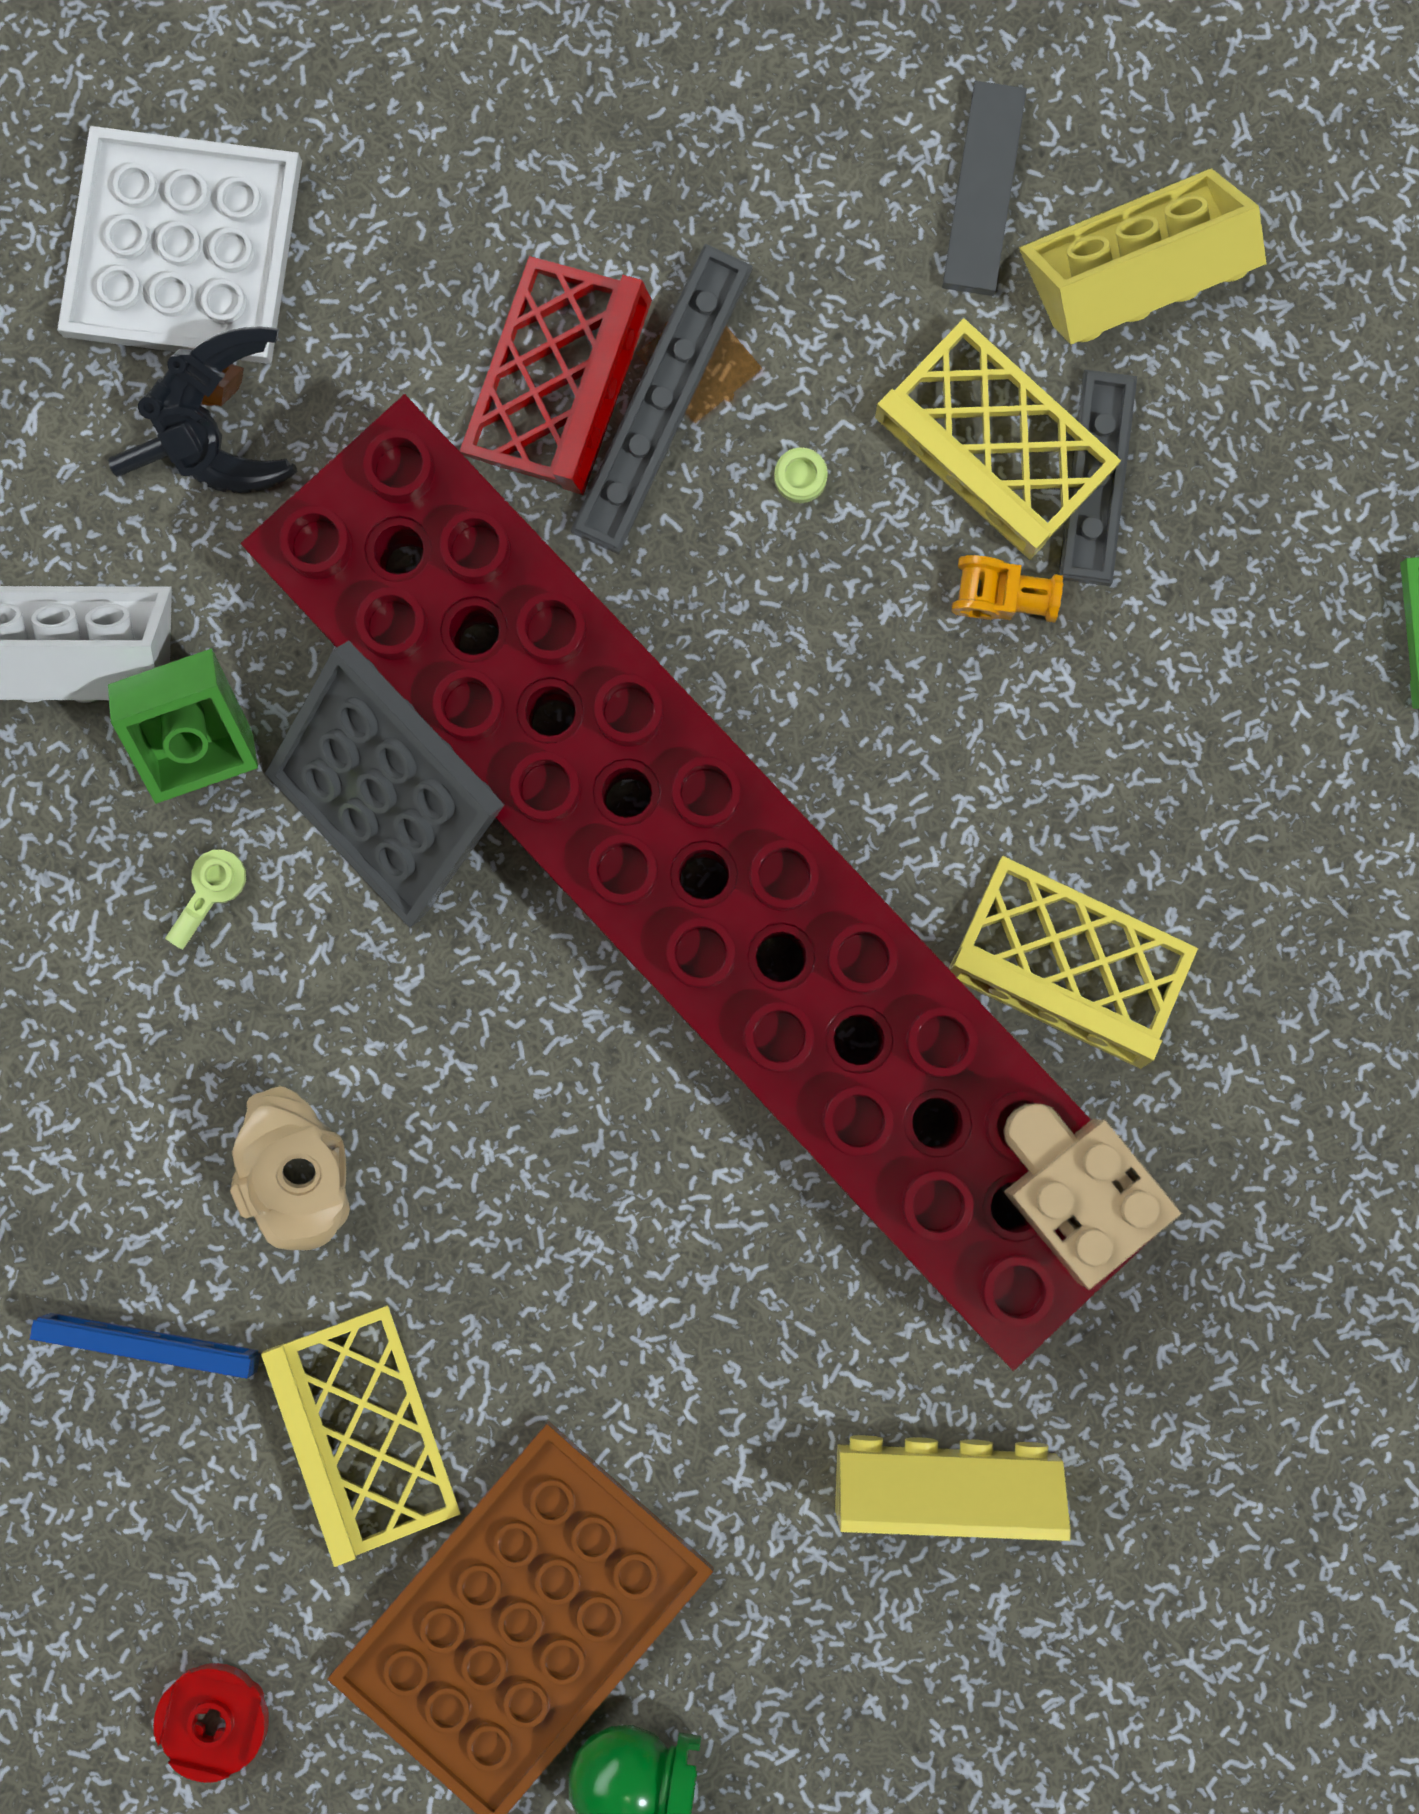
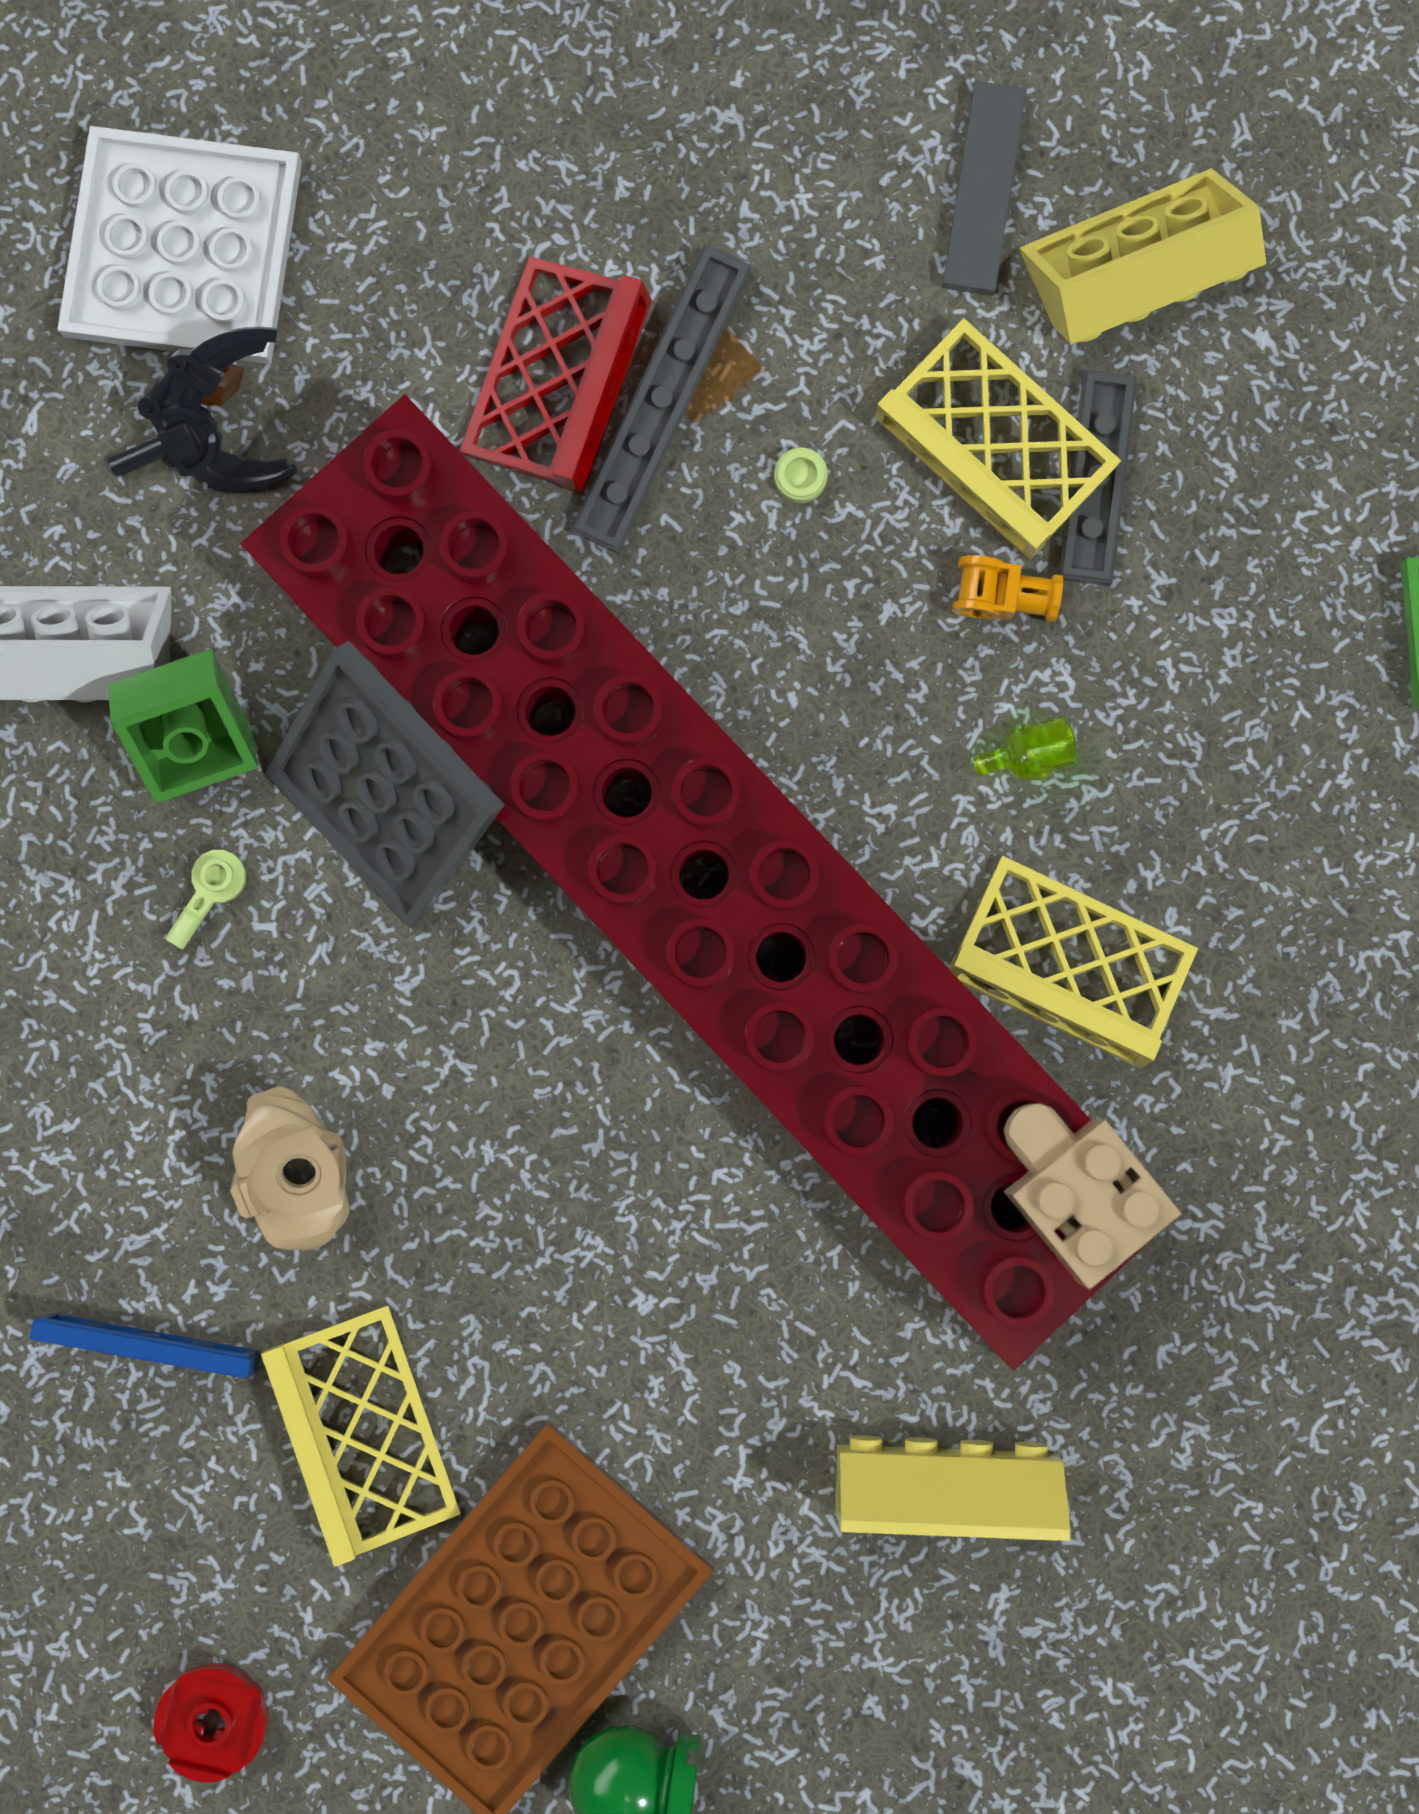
(1032, 751): none -> clear neon green piece

